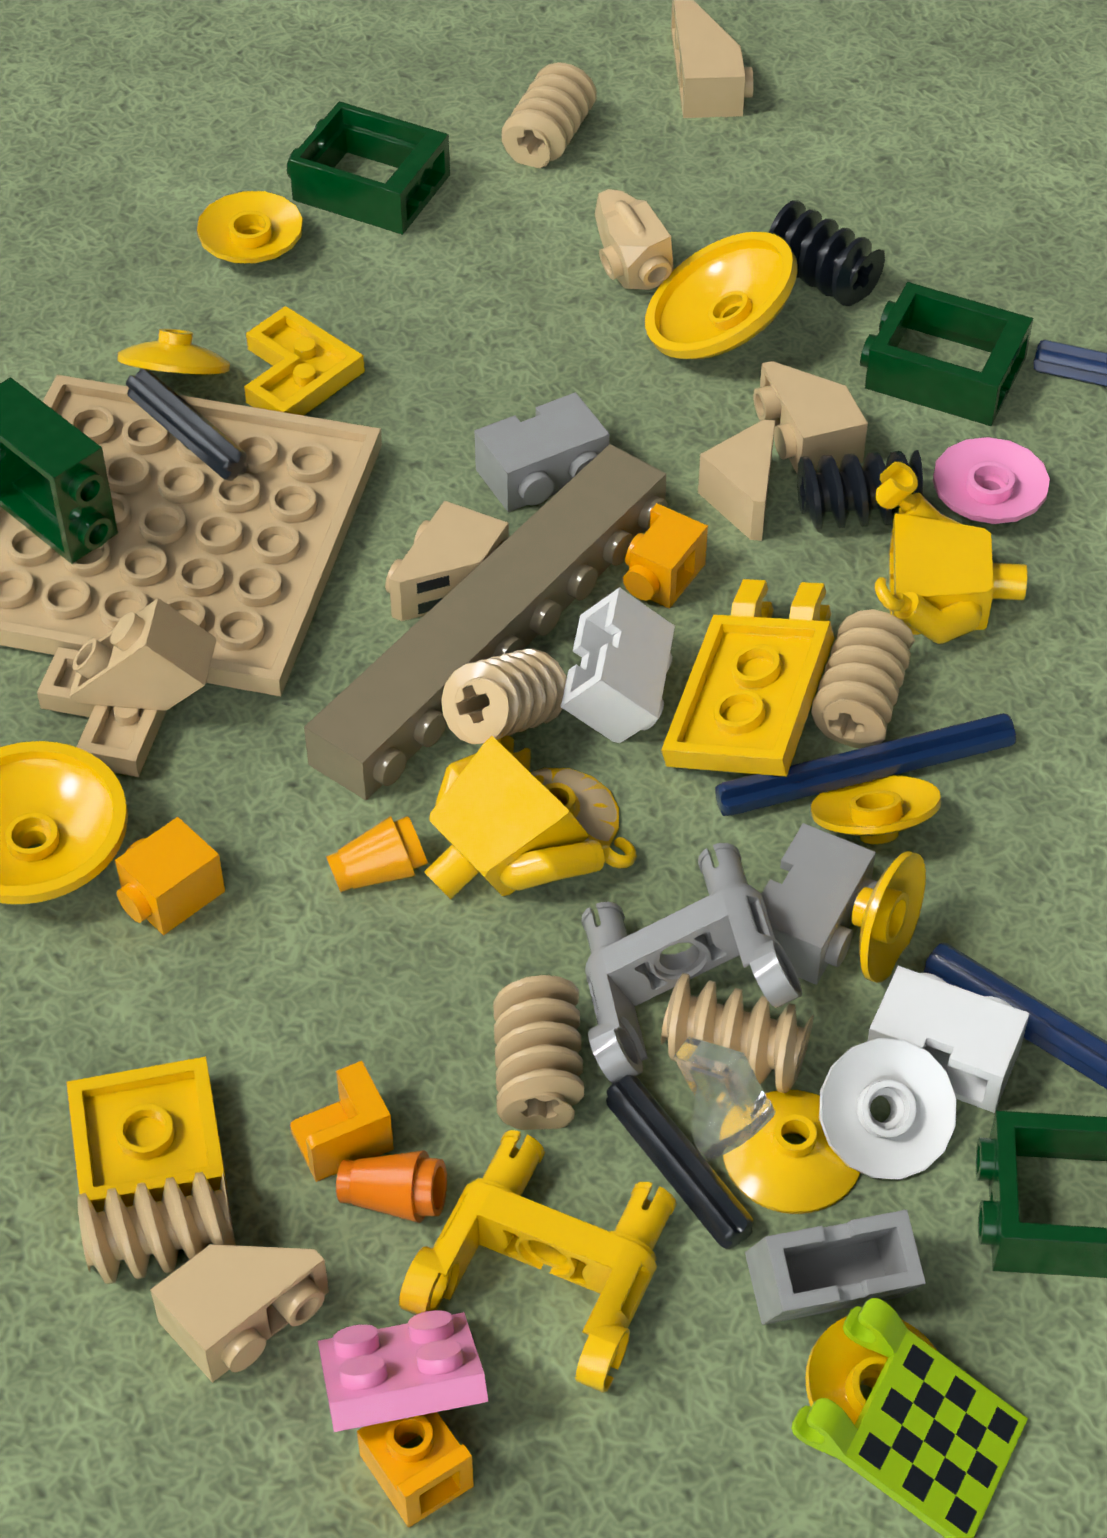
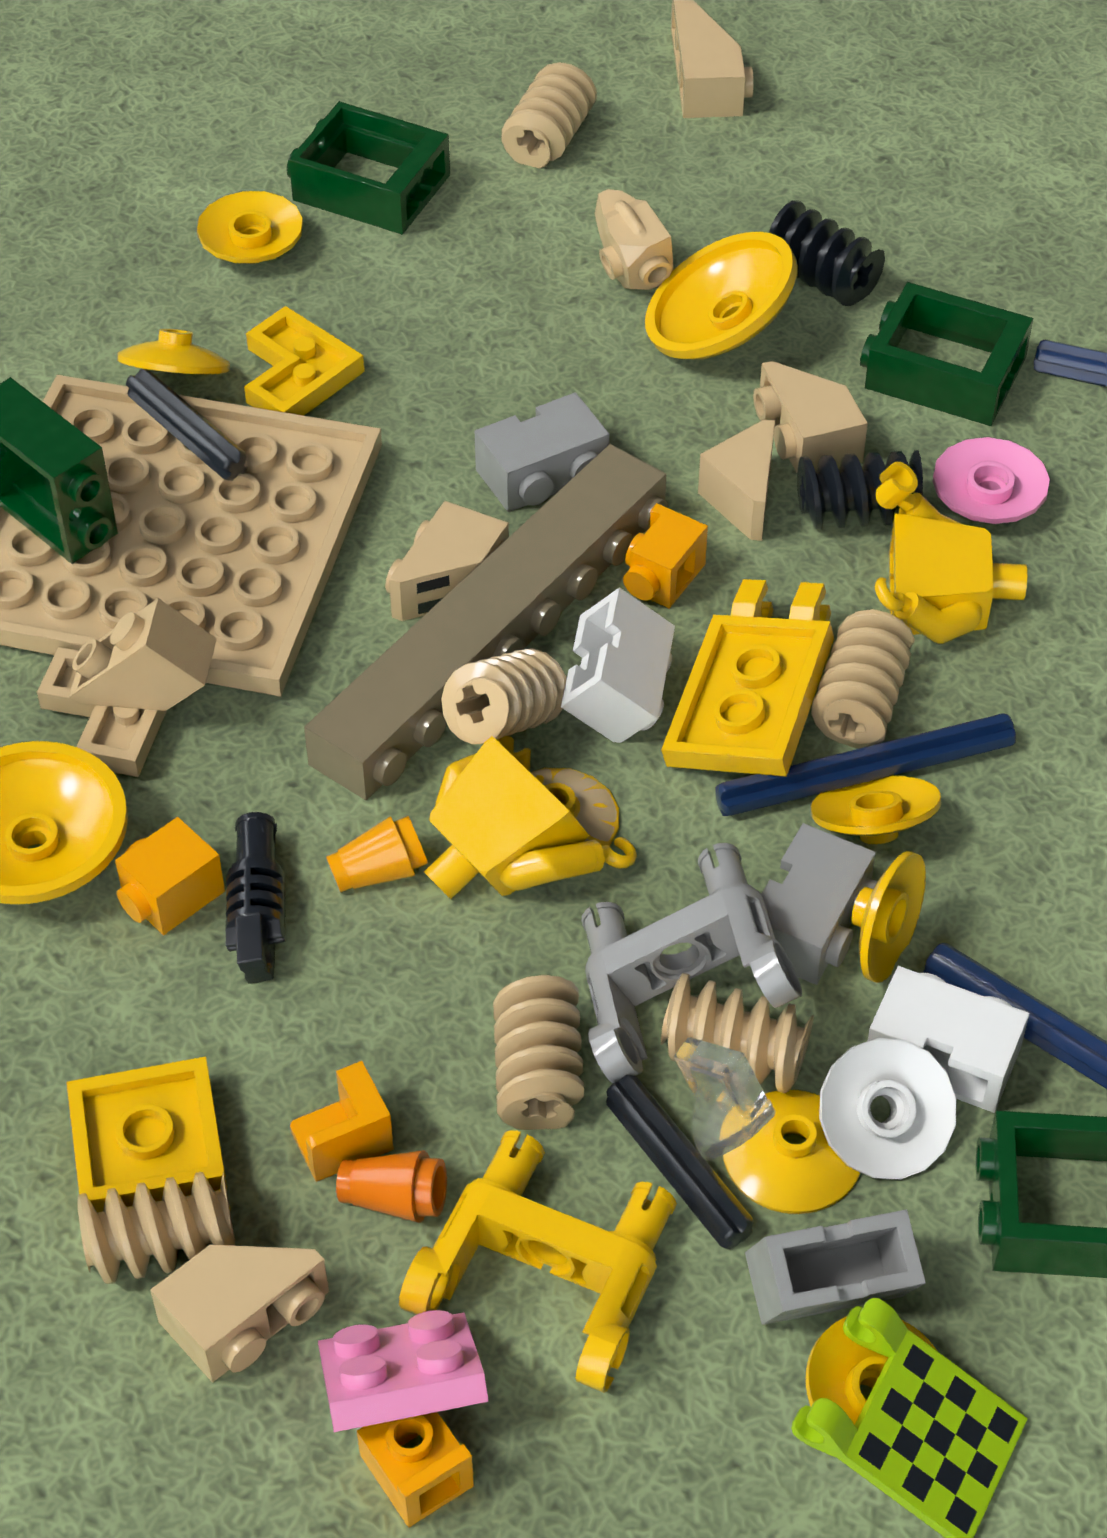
(255, 898): none -> black hinge

